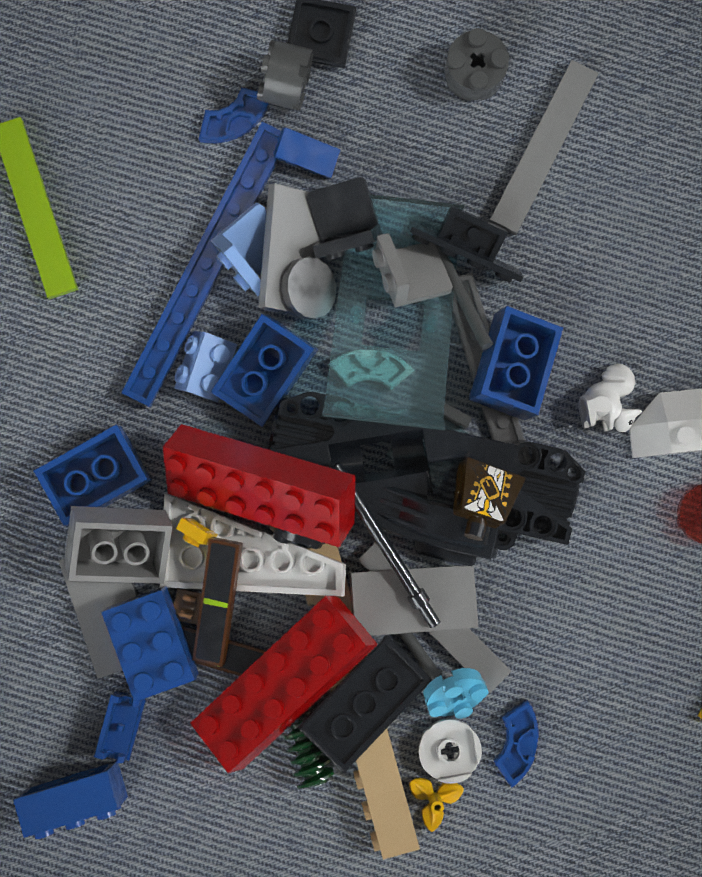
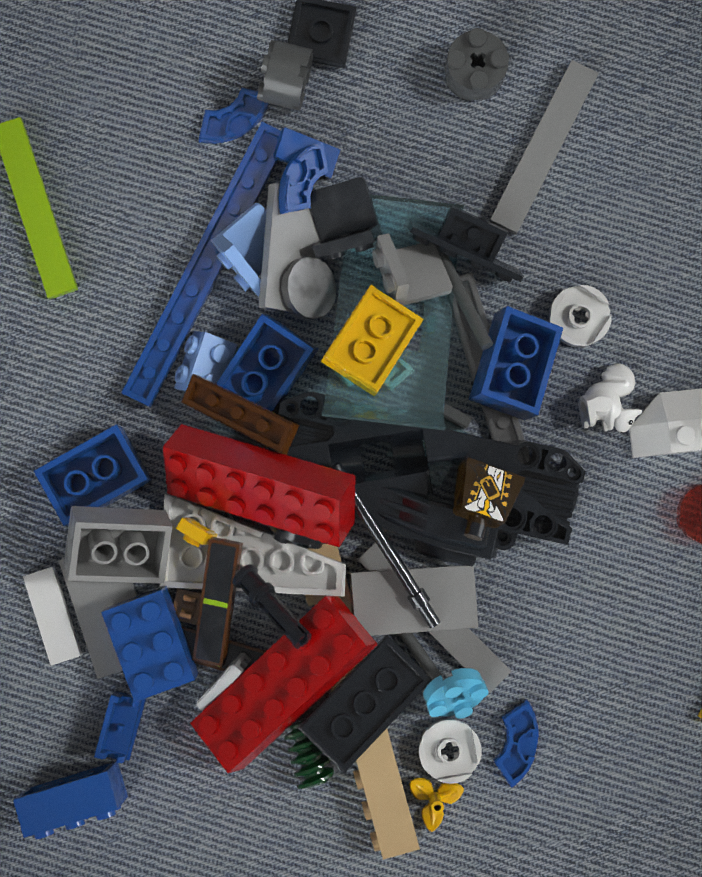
(52, 615): none -> white tile
(223, 681): none -> light grey tile
(240, 414): none -> reddish brown tile
(263, 596): none -> black pin
(300, 177): none -> blue tile
(372, 340): none -> yellow tile
(596, 310): none -> white plate

